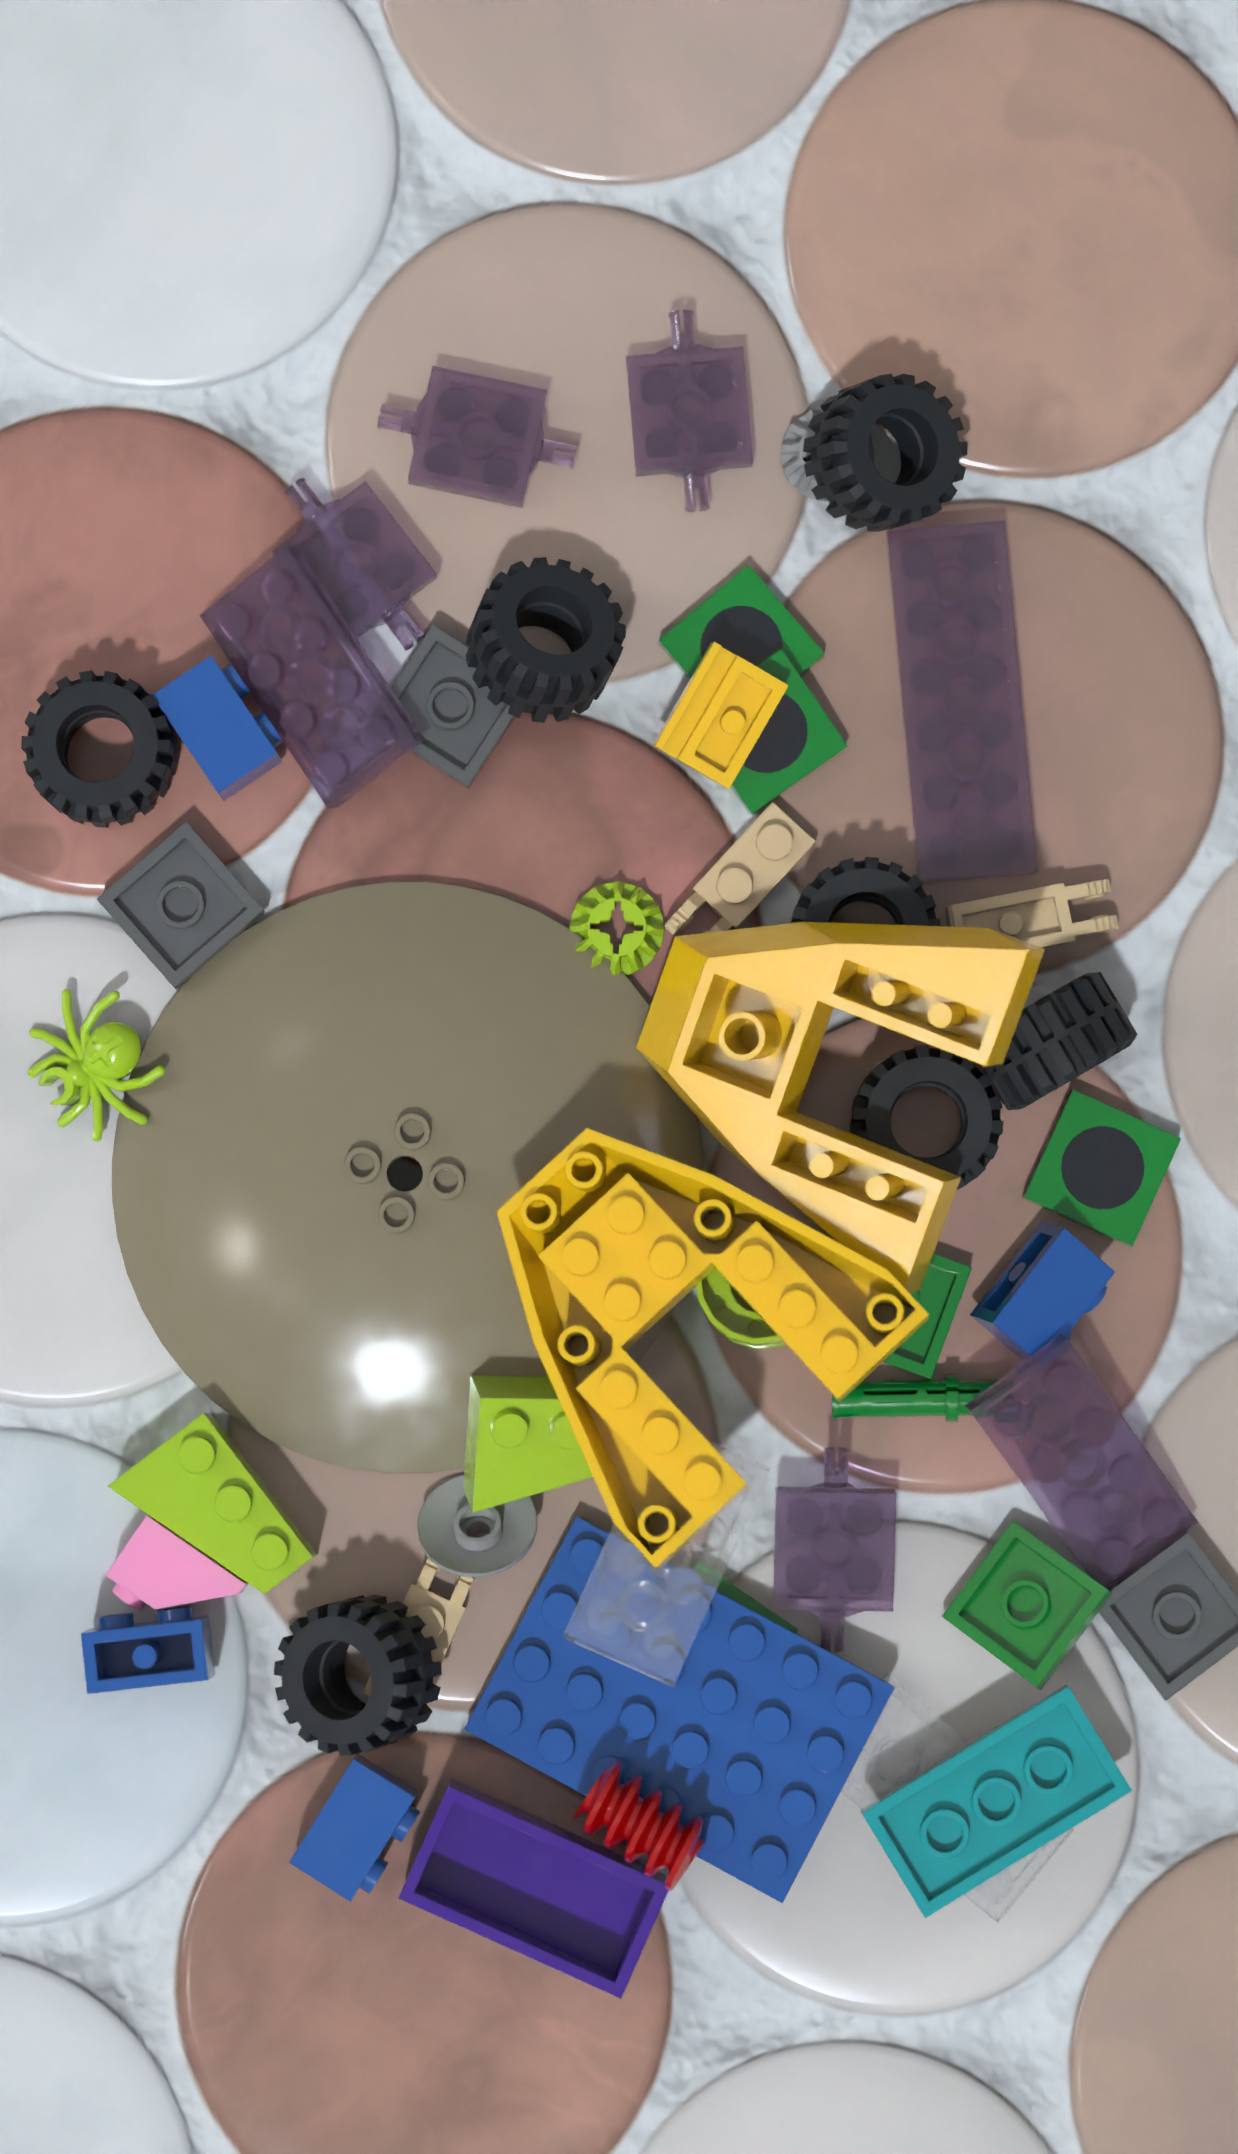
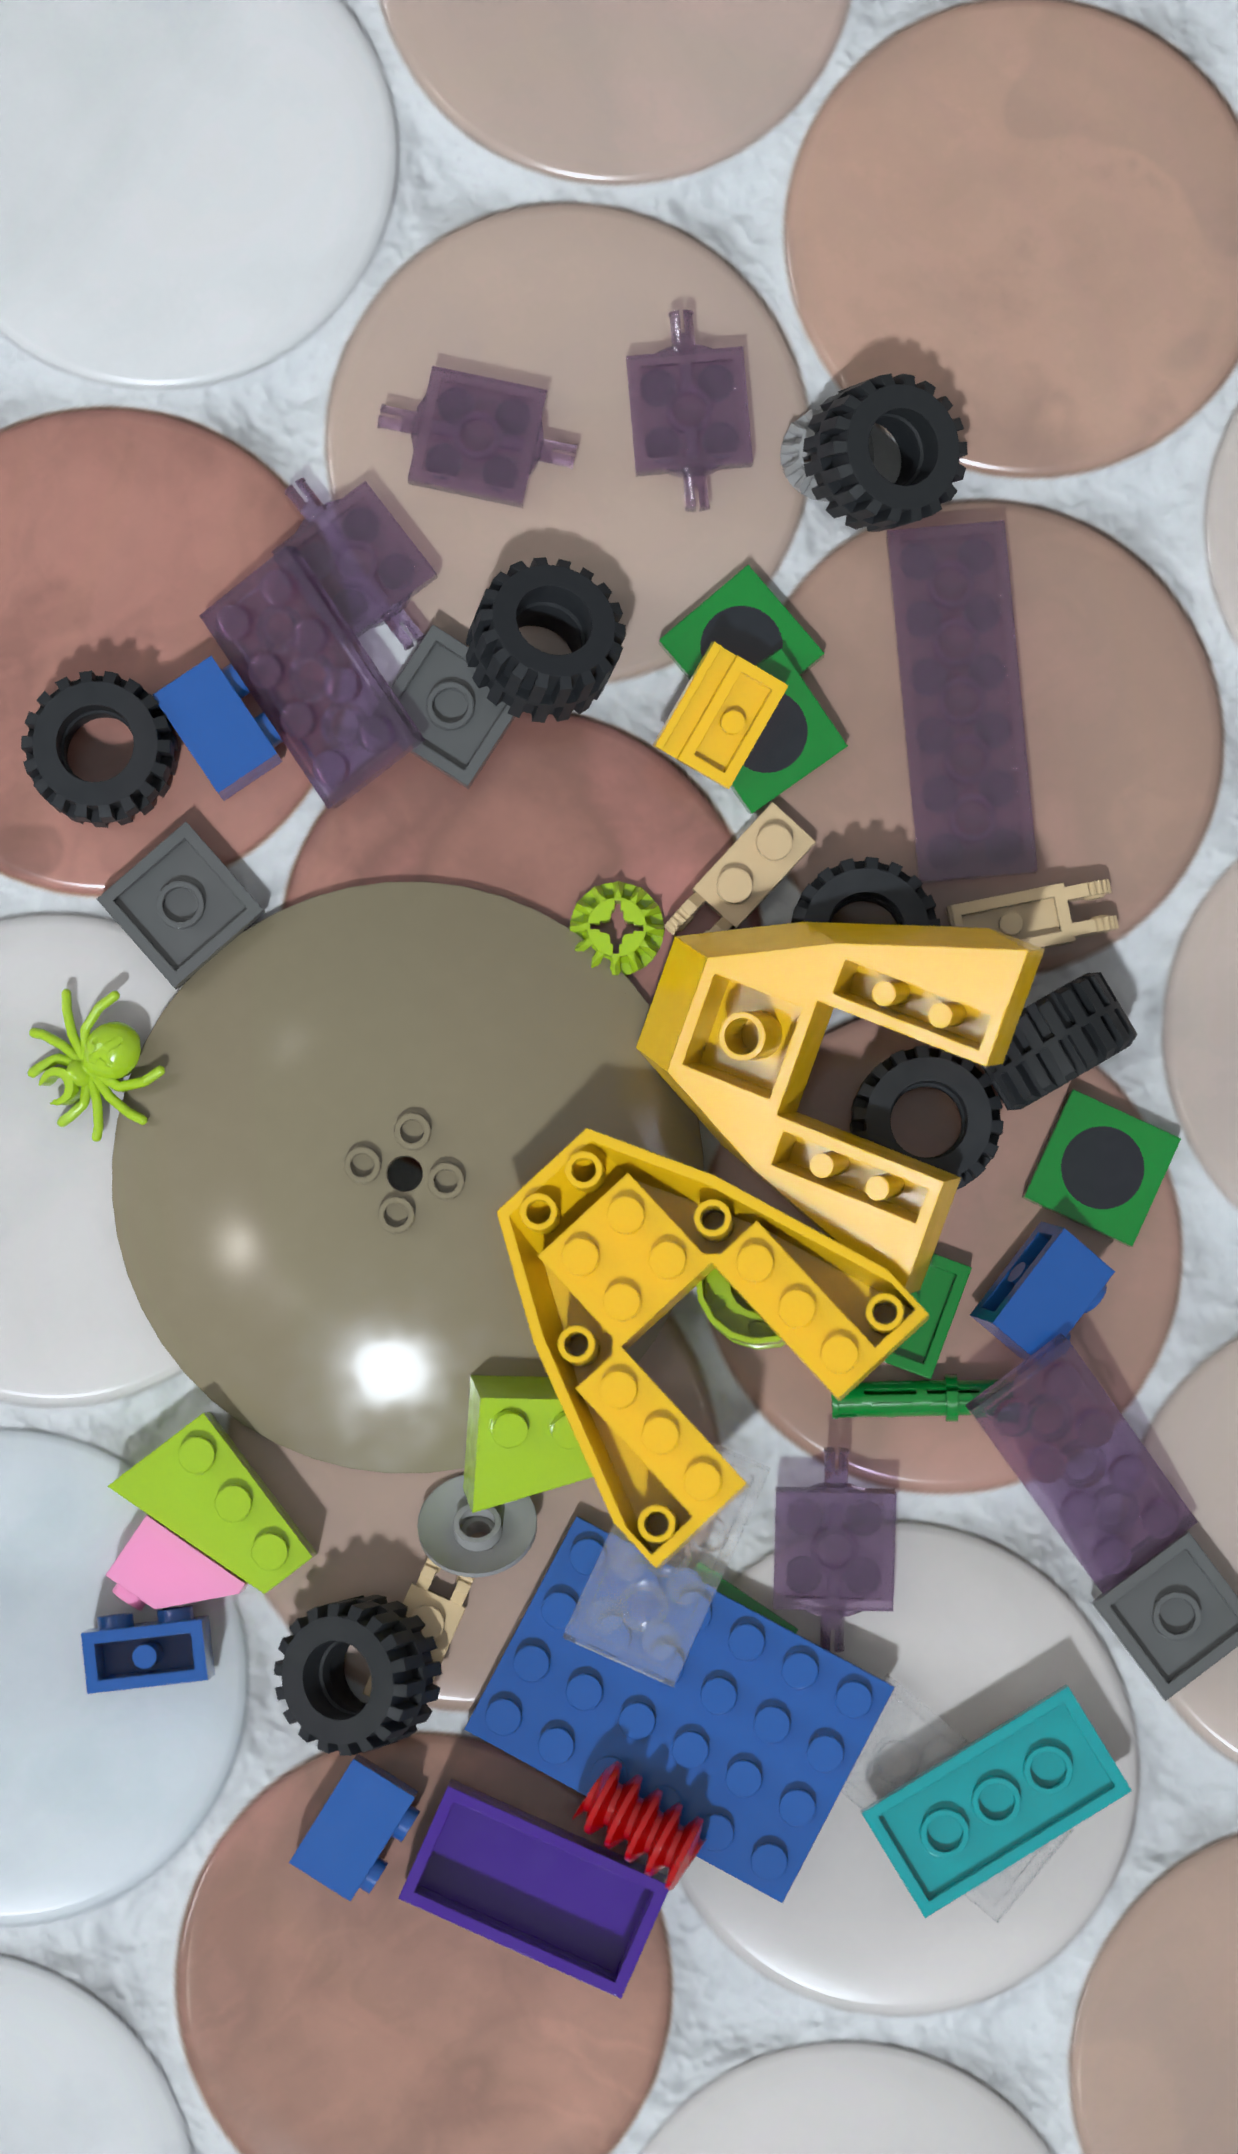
(1027, 1605): green tile -> none

